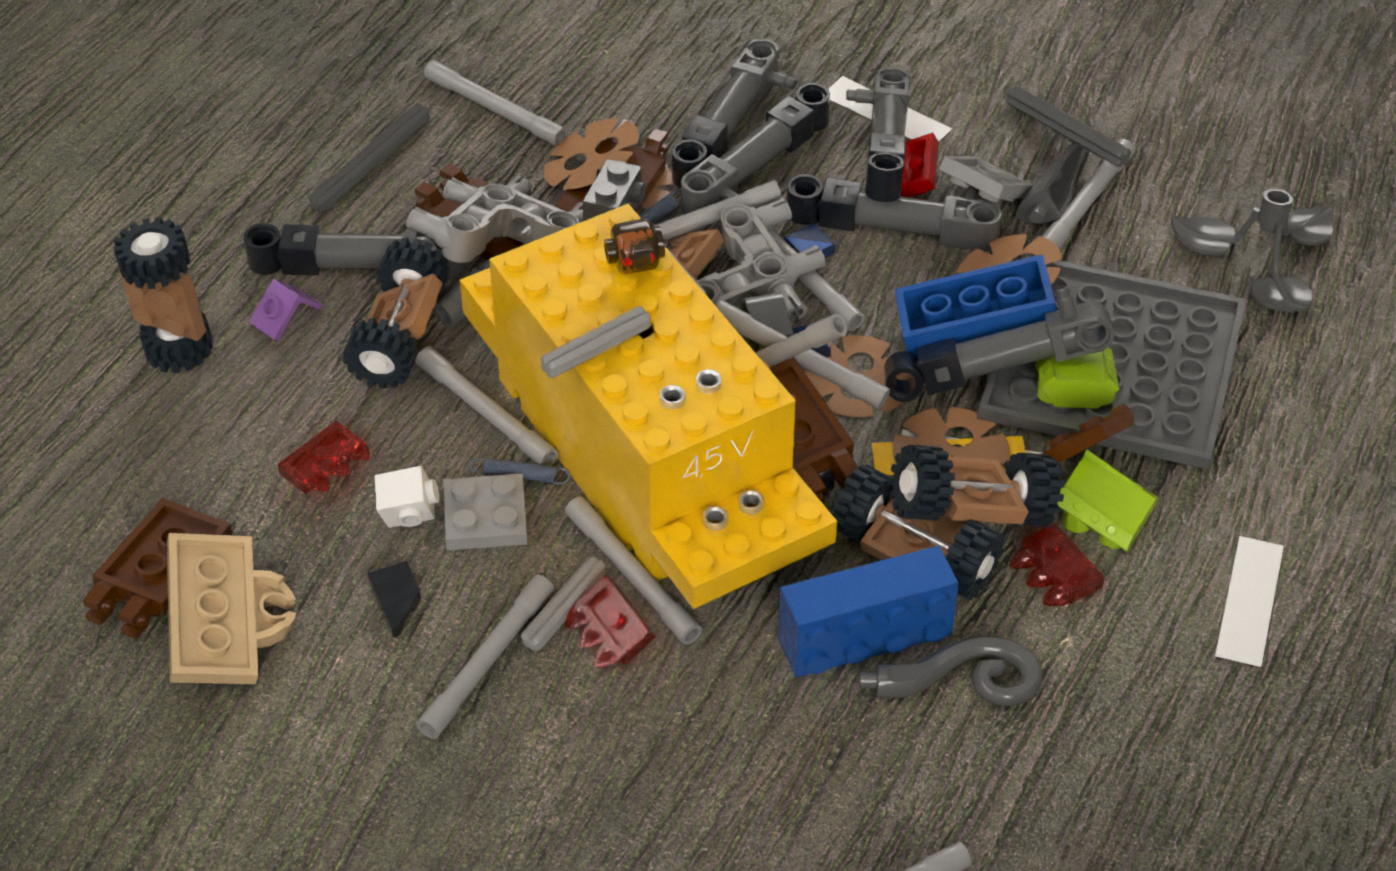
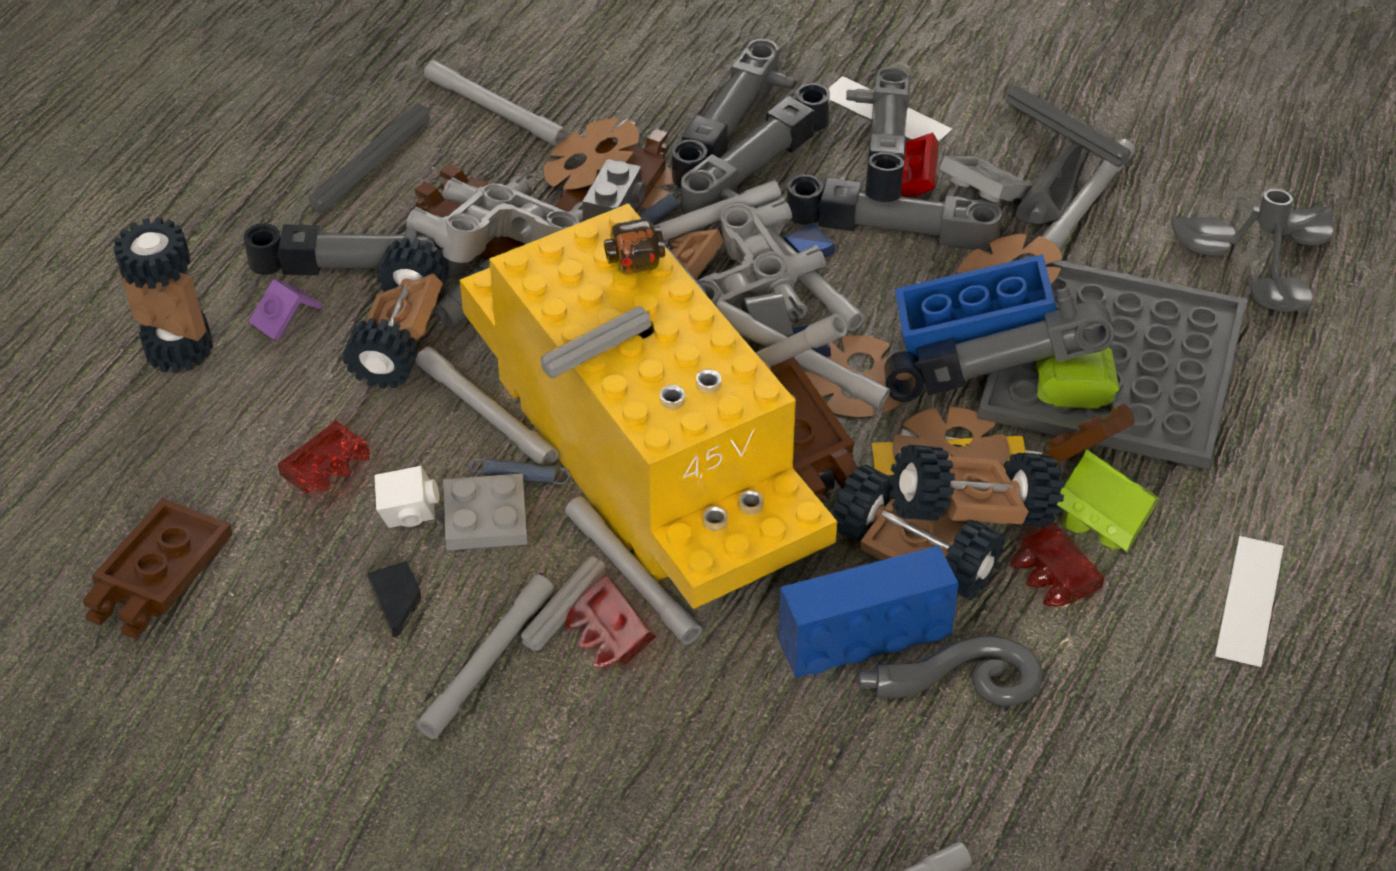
(220, 609): tan plate -> none

